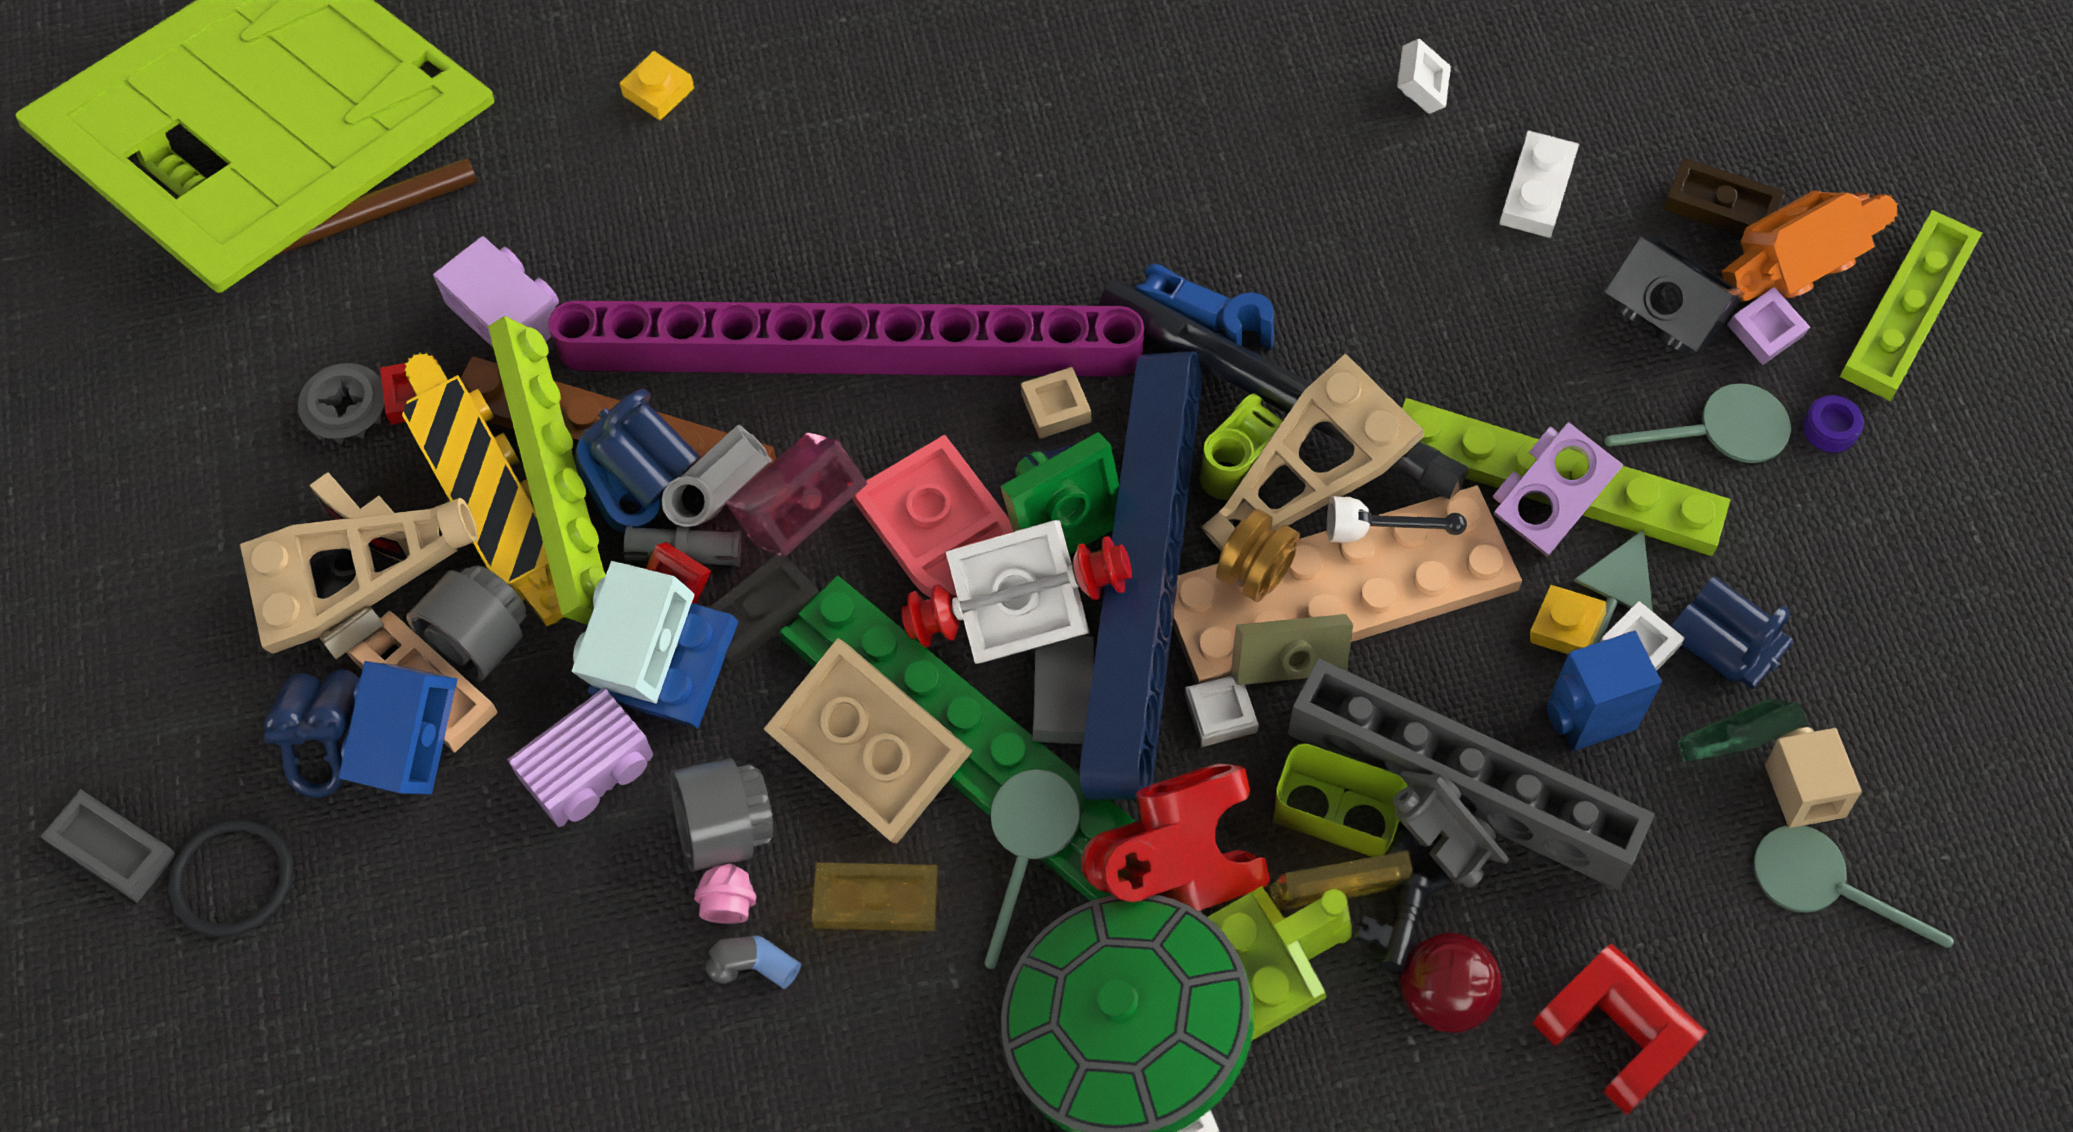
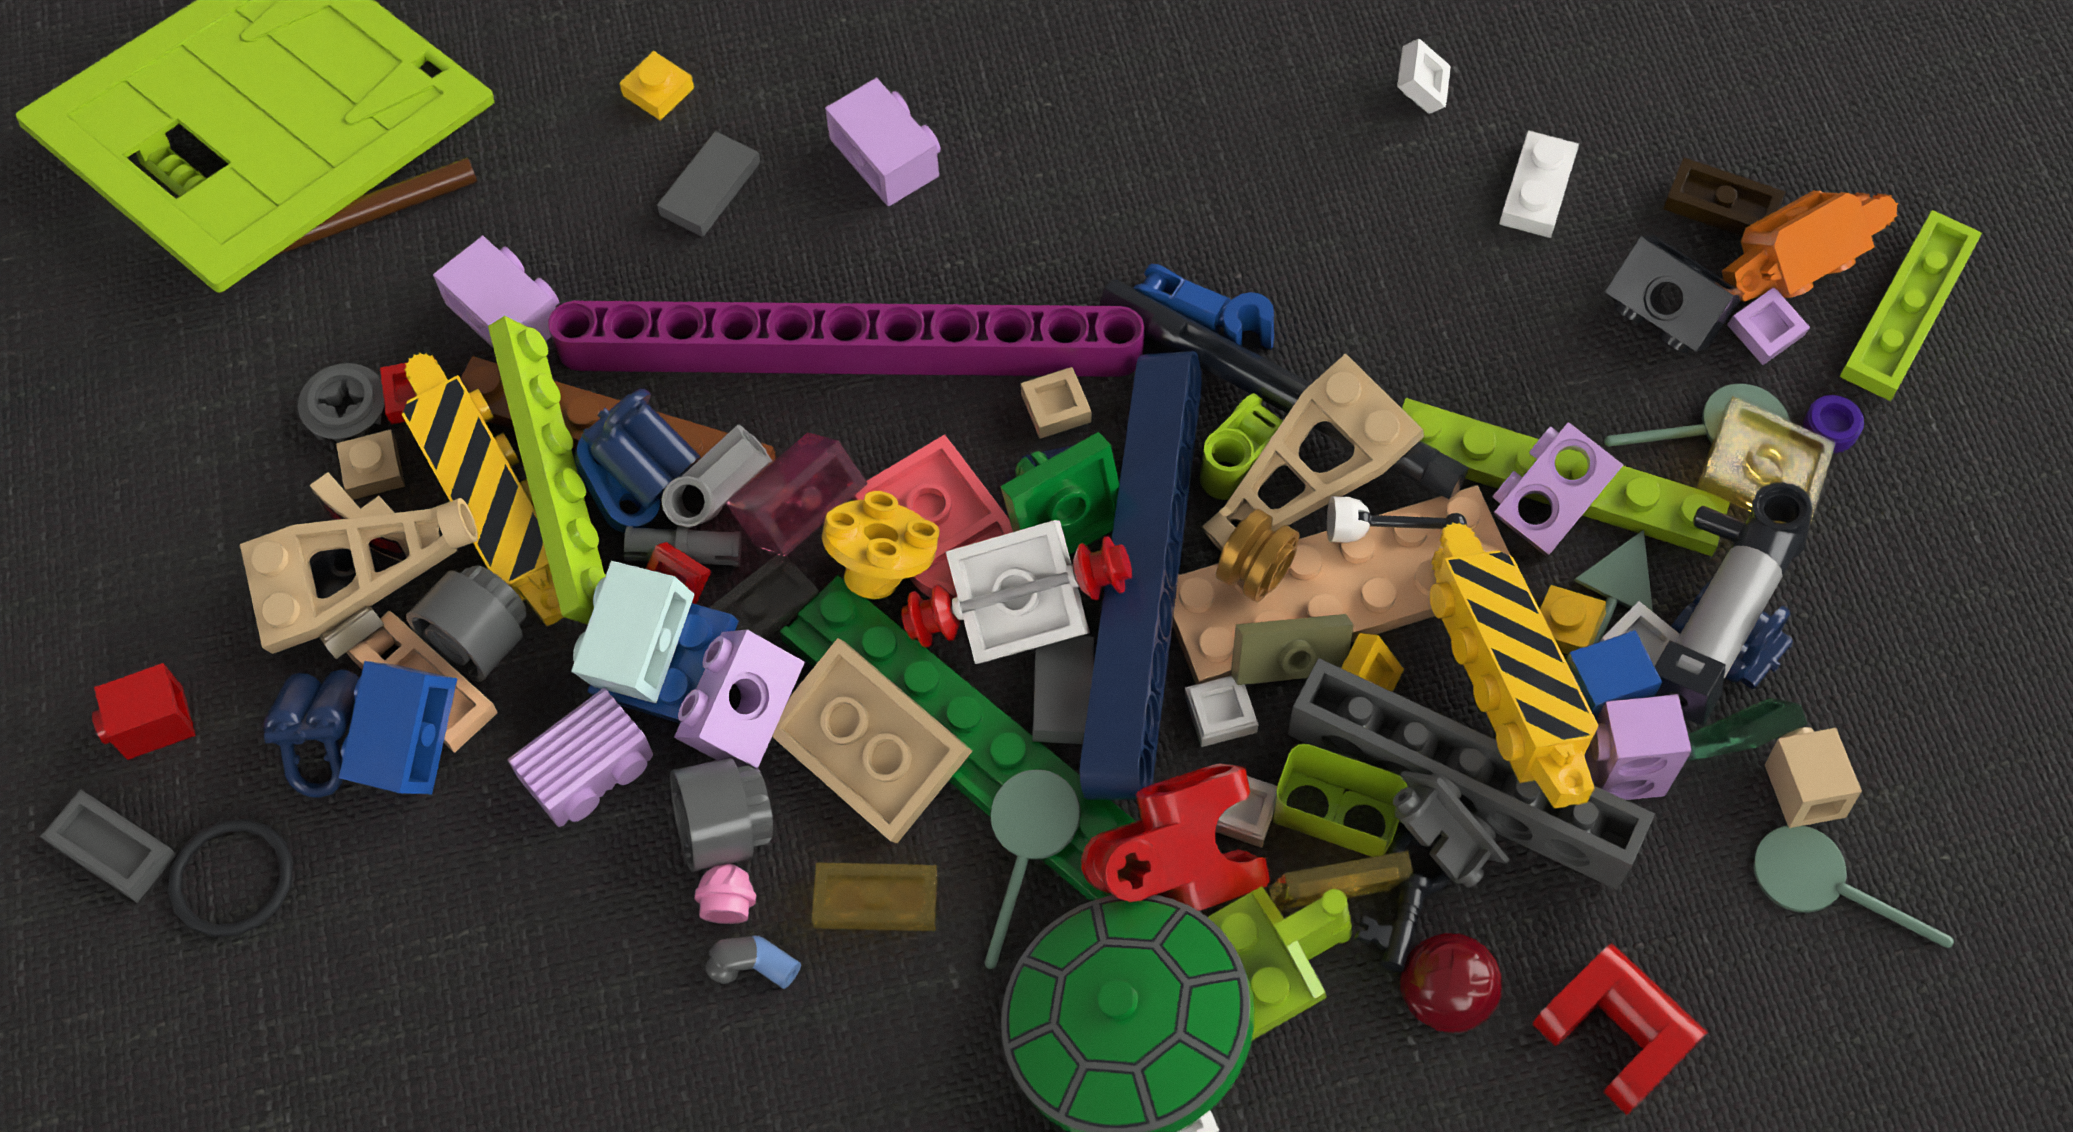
(142, 712): none -> red brick
(370, 464): none -> tan plate
(708, 183): none -> dark grey tile
(765, 684): none -> lavender brick
(879, 543): none -> yellow plate
(883, 141): none -> lavender brick
(1251, 817): none -> white tile
(1373, 662): none -> yellow plate
(1513, 666): none -> yellow hinge
(1638, 747): none -> lavender brick
(1736, 595): none -> piece
(1763, 449): none -> clear yellow tile

